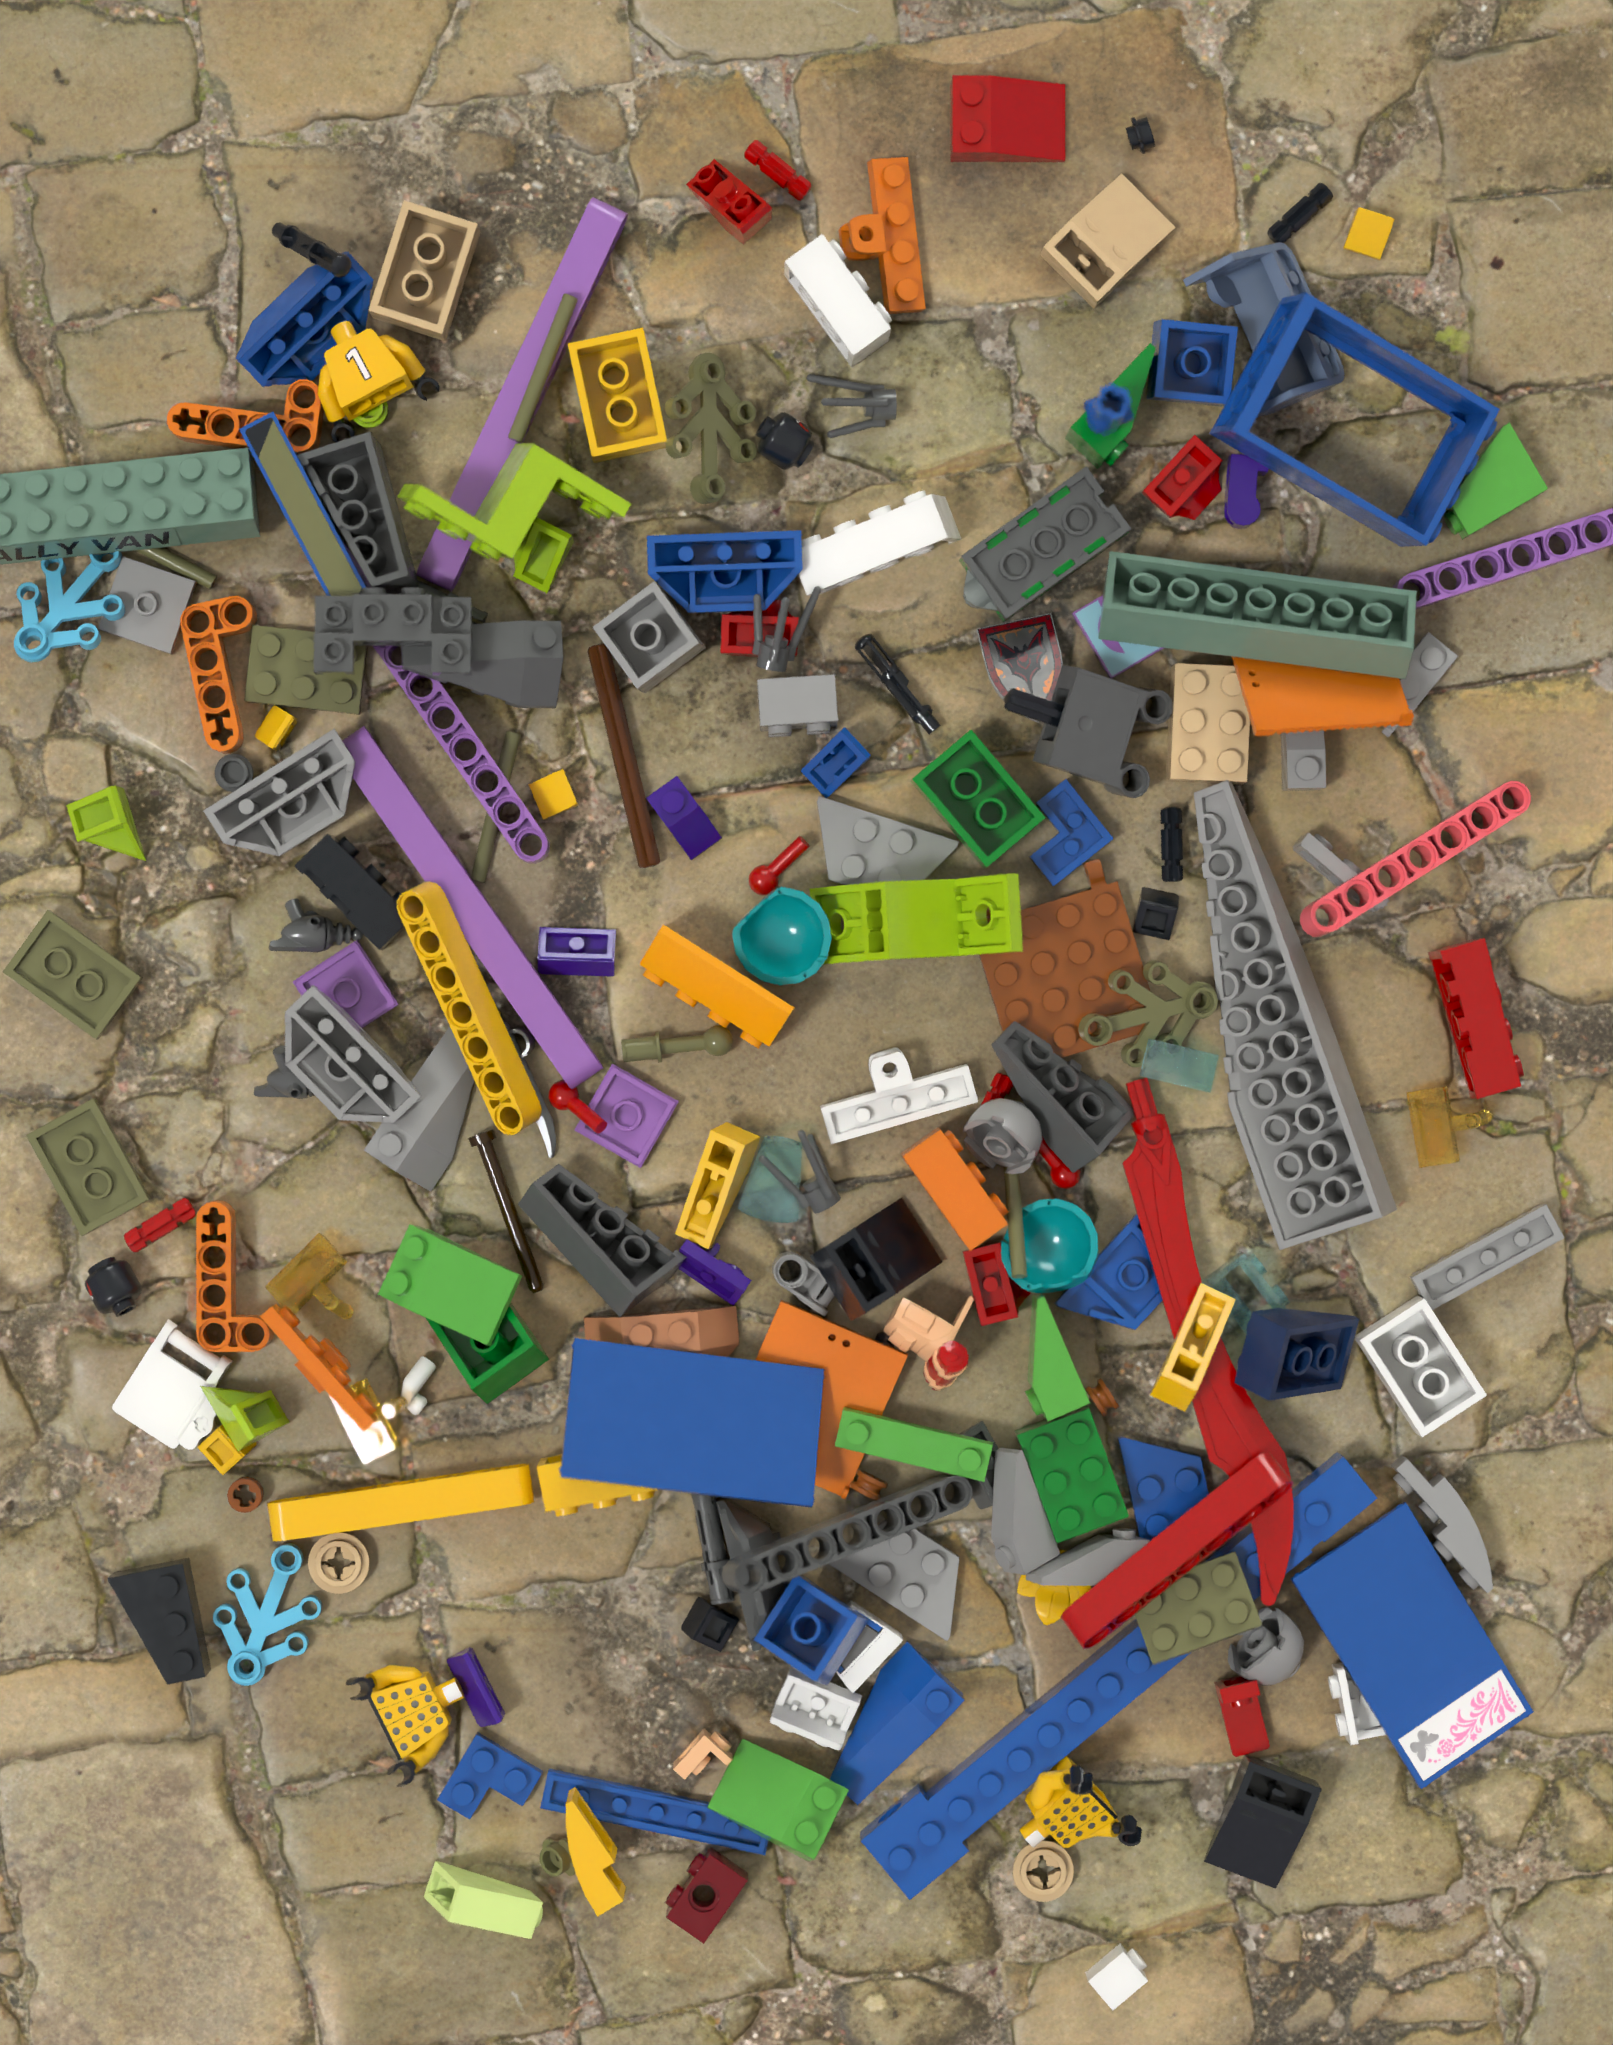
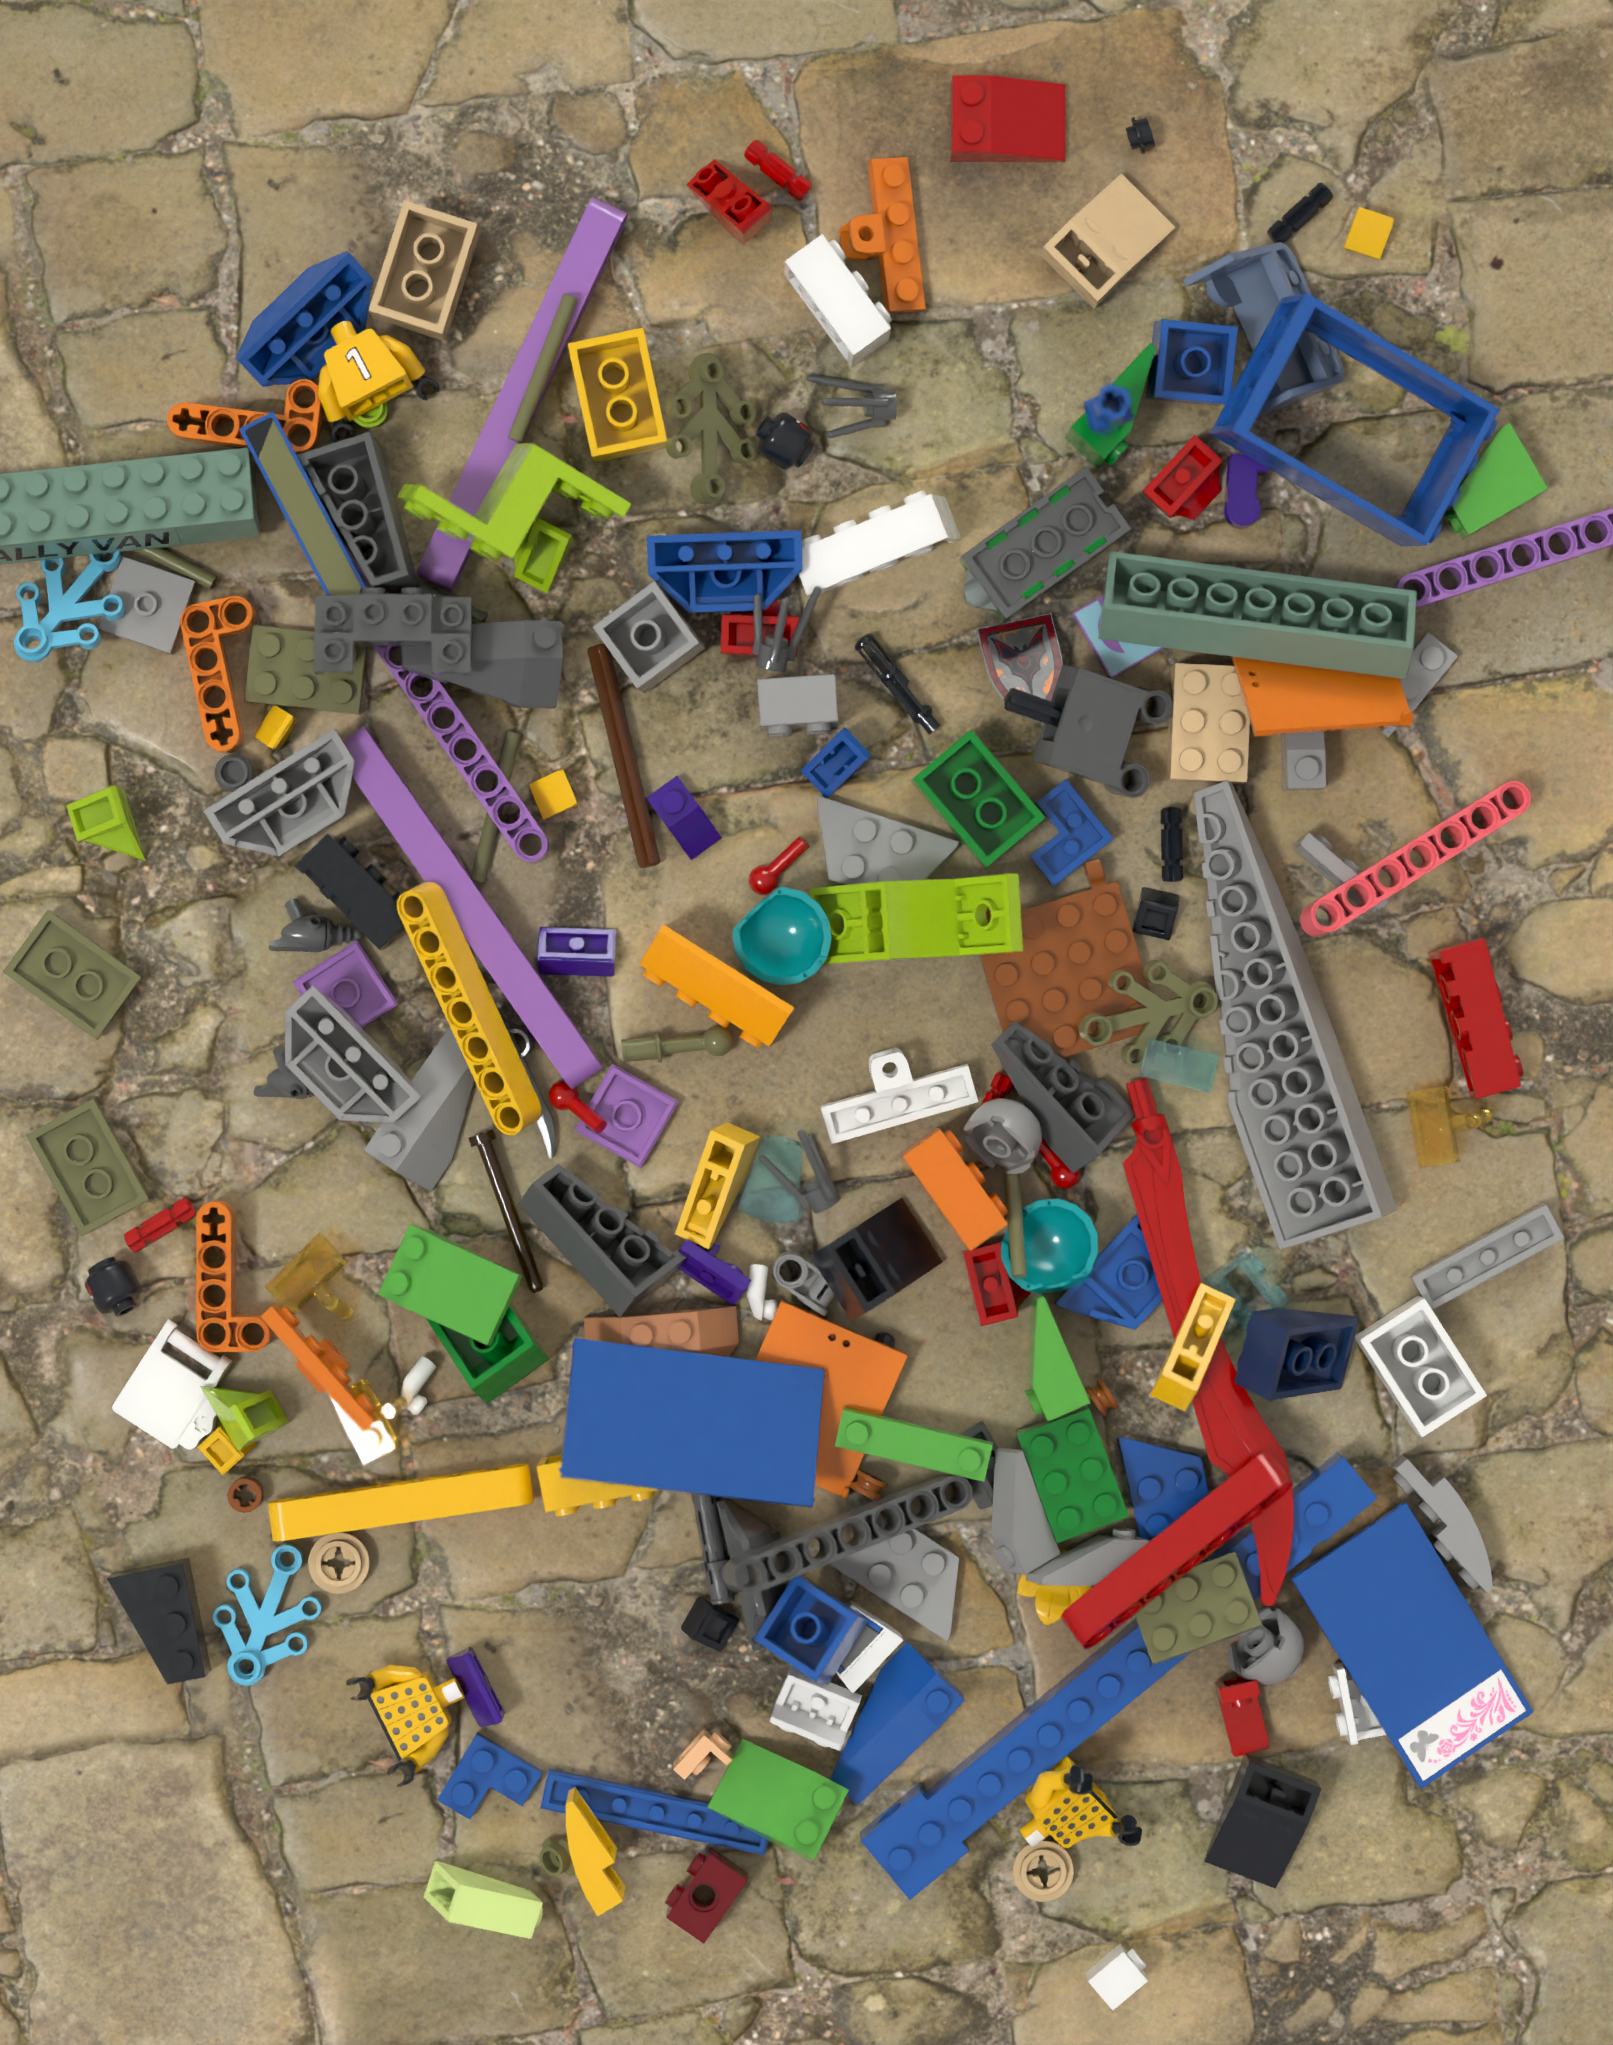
(312, 249): black piece -> none
(756, 1293): none -> white arm
(931, 1339): light nougat piece -> none

